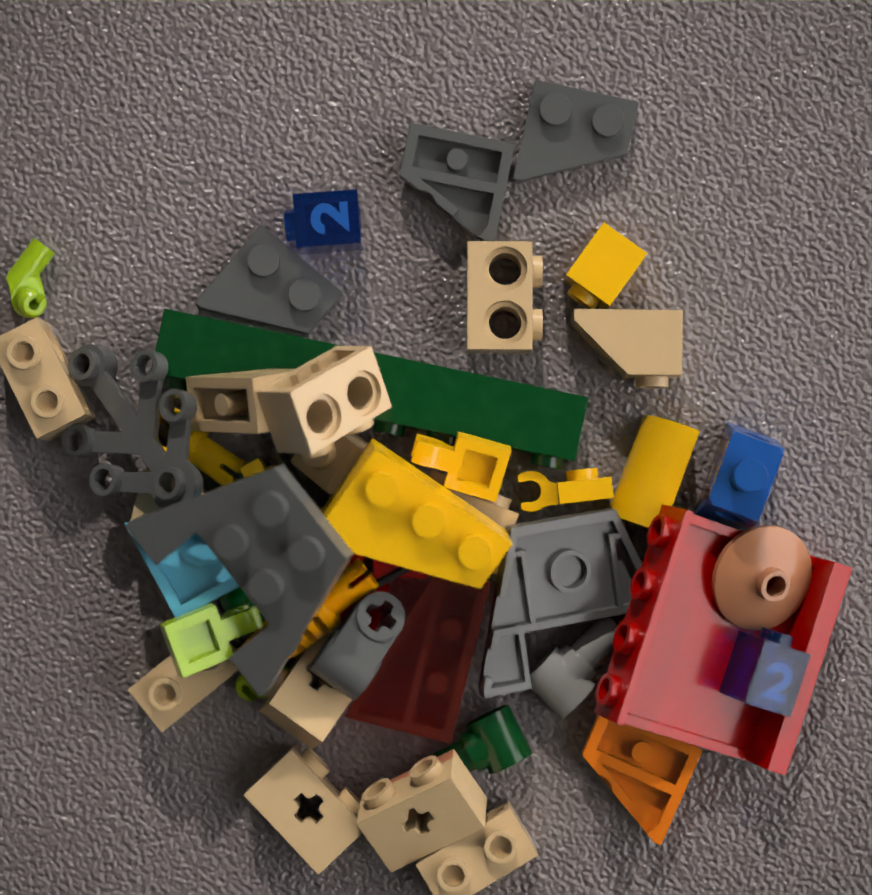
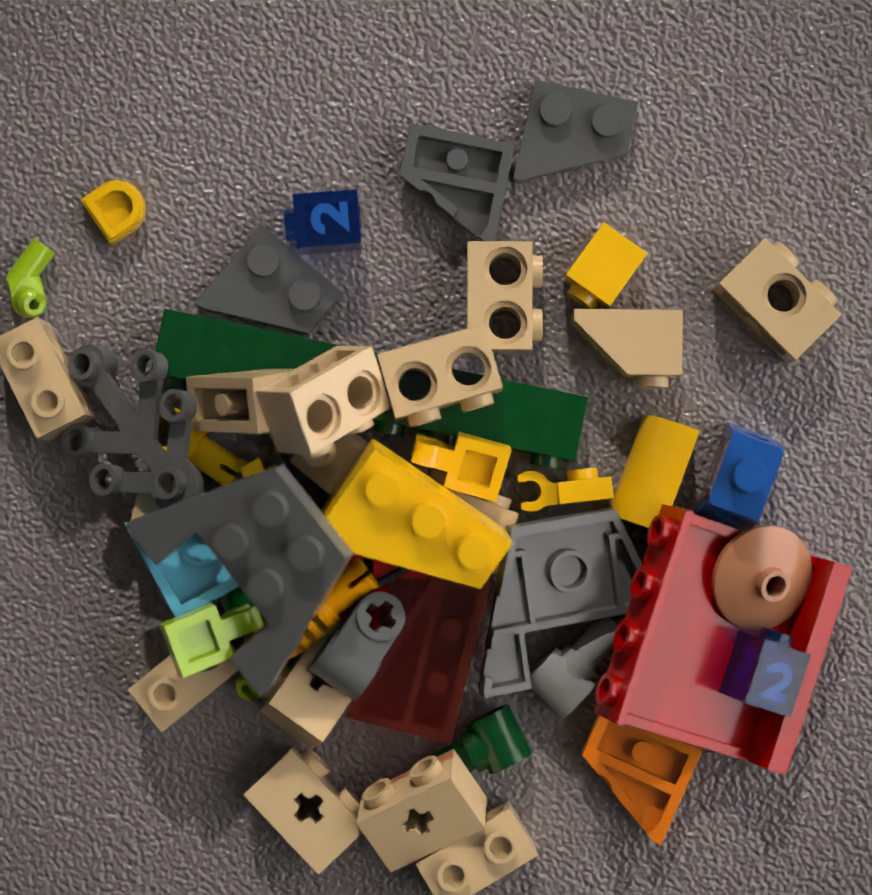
(116, 209): none -> yellow tile
(436, 359): none -> tan brick
(784, 332): none -> tan brick

